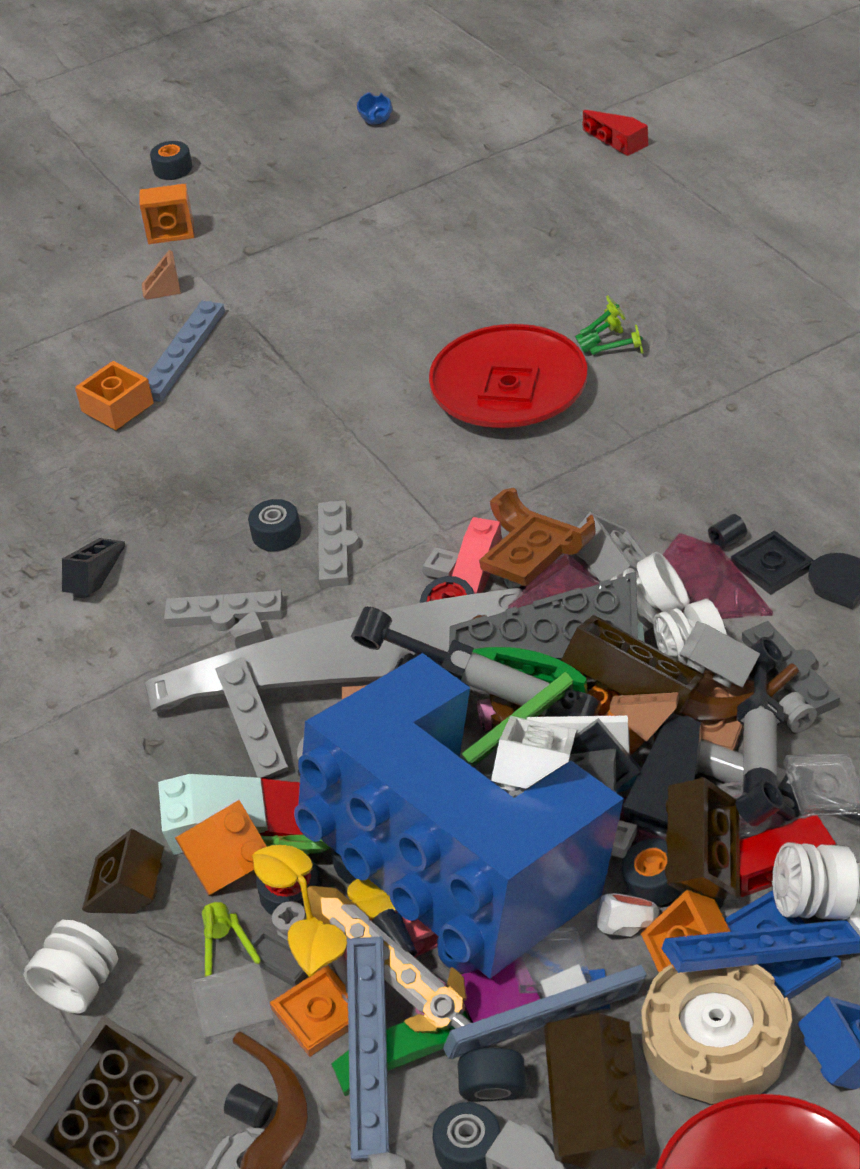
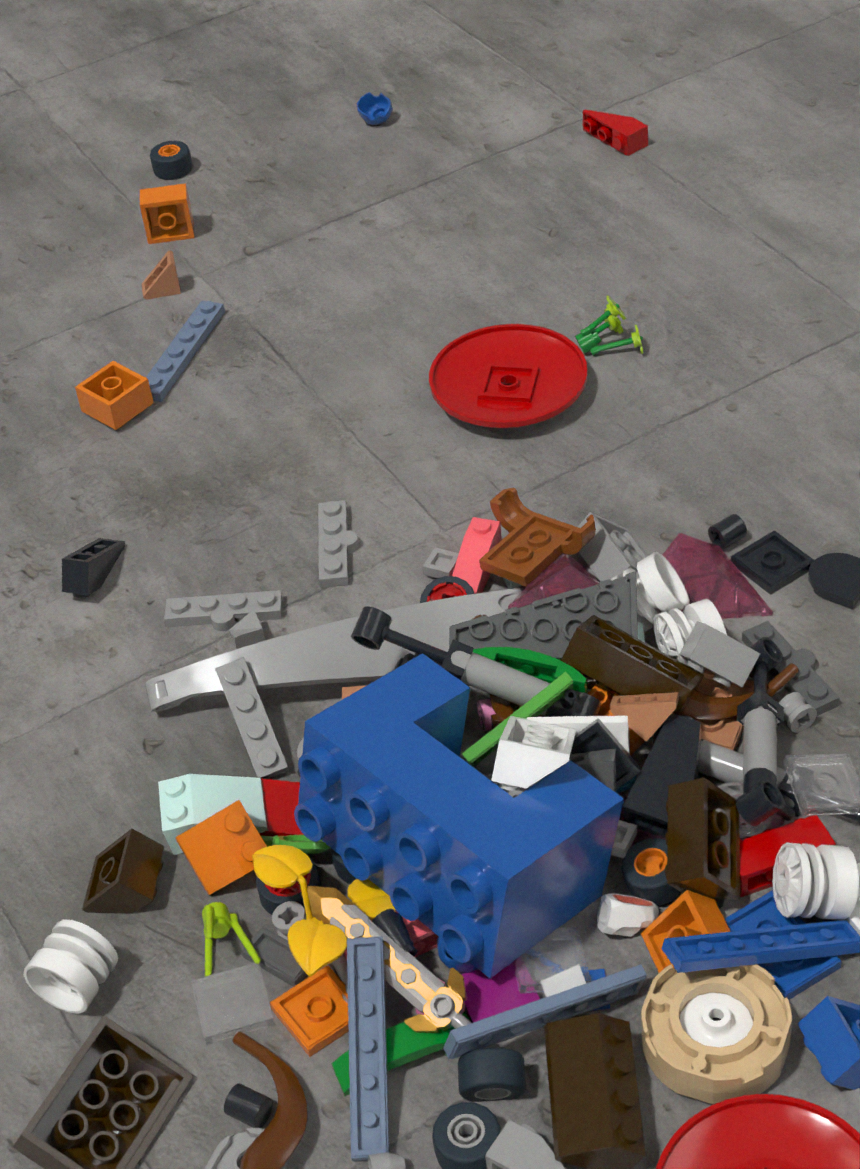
(274, 525): black wheel -> none

